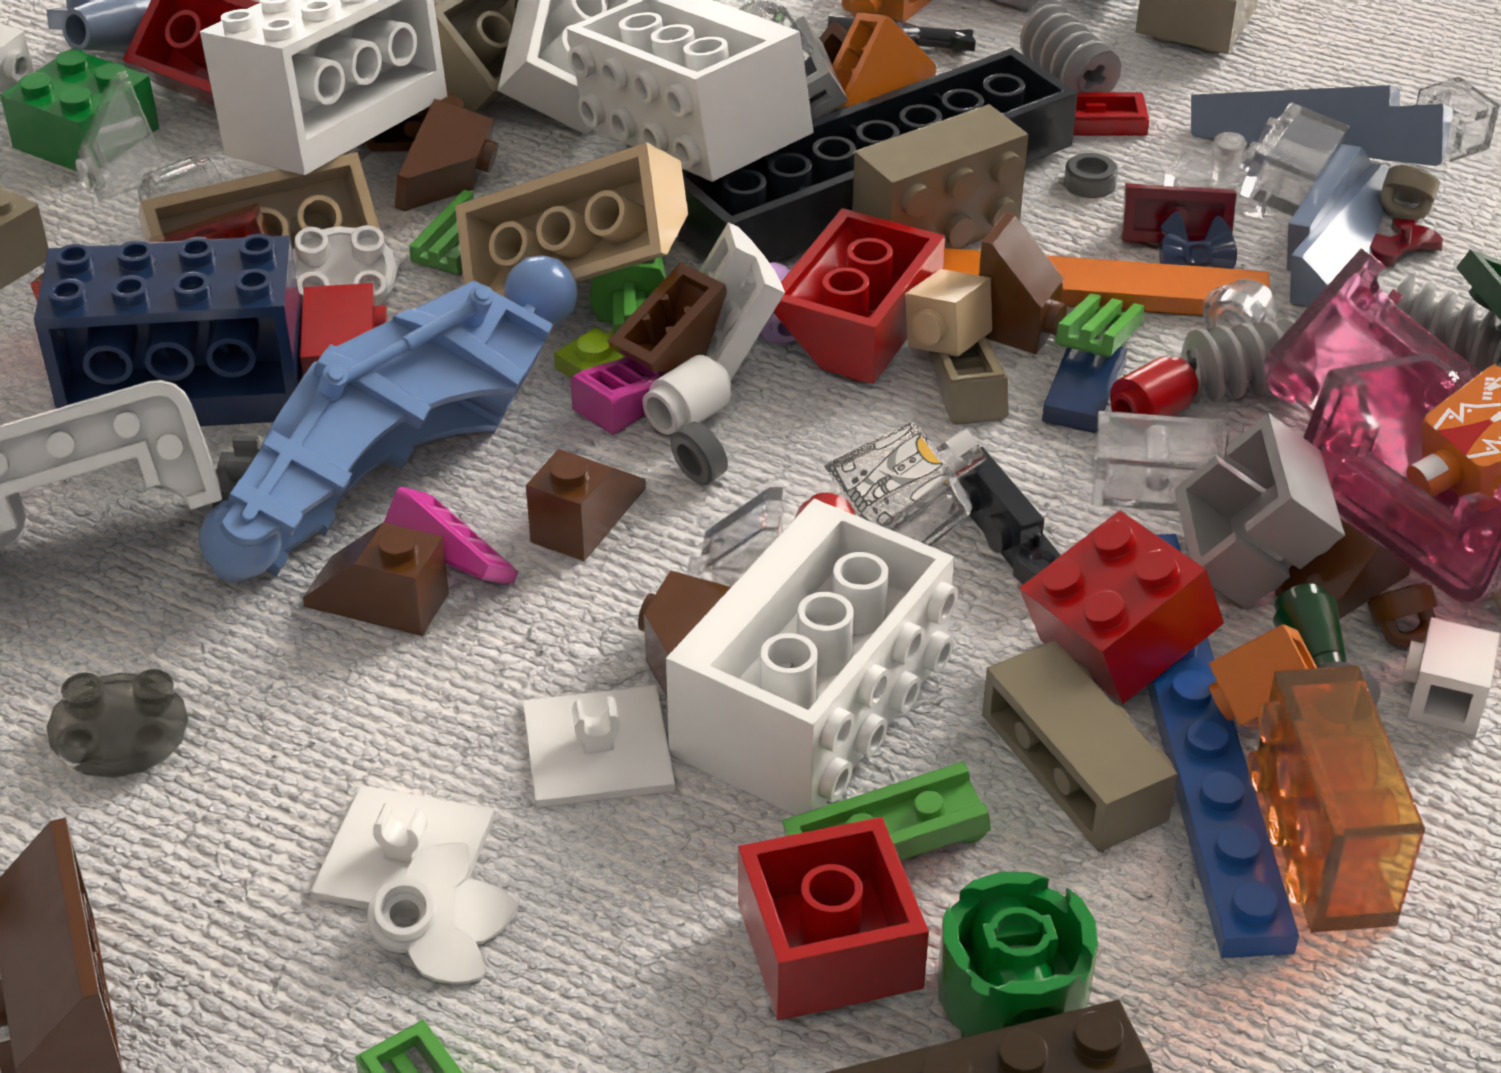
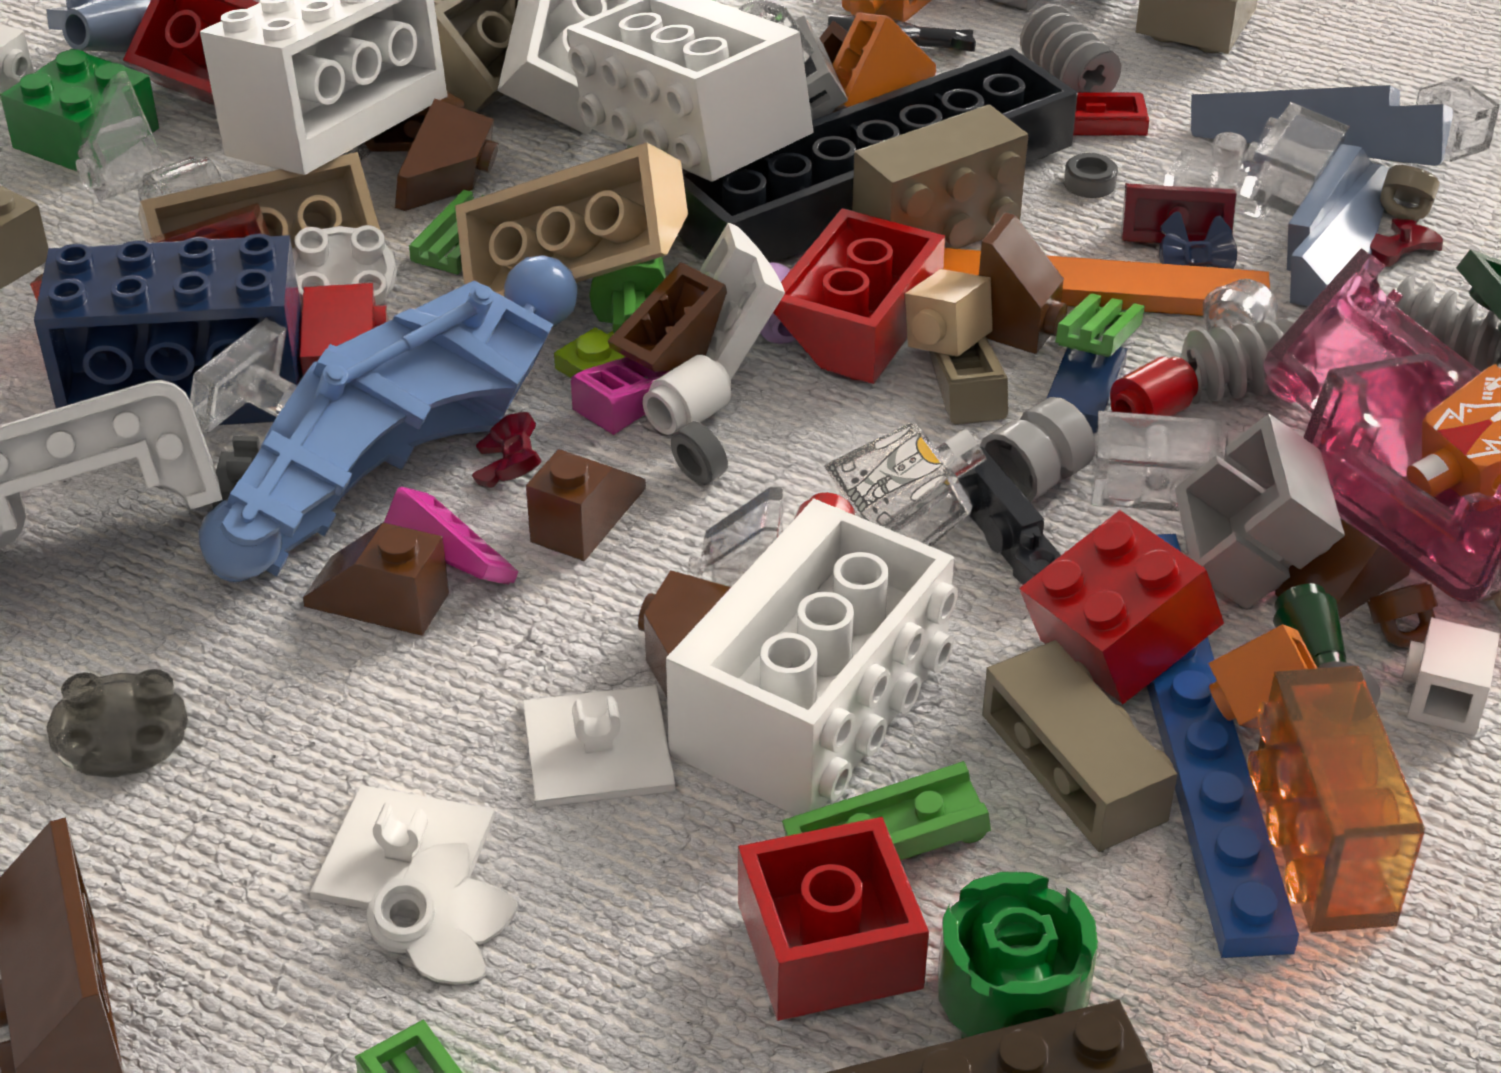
(241, 375): none -> clear tile
(511, 438): none -> dark red piece
(1042, 446): none -> light grey wheel

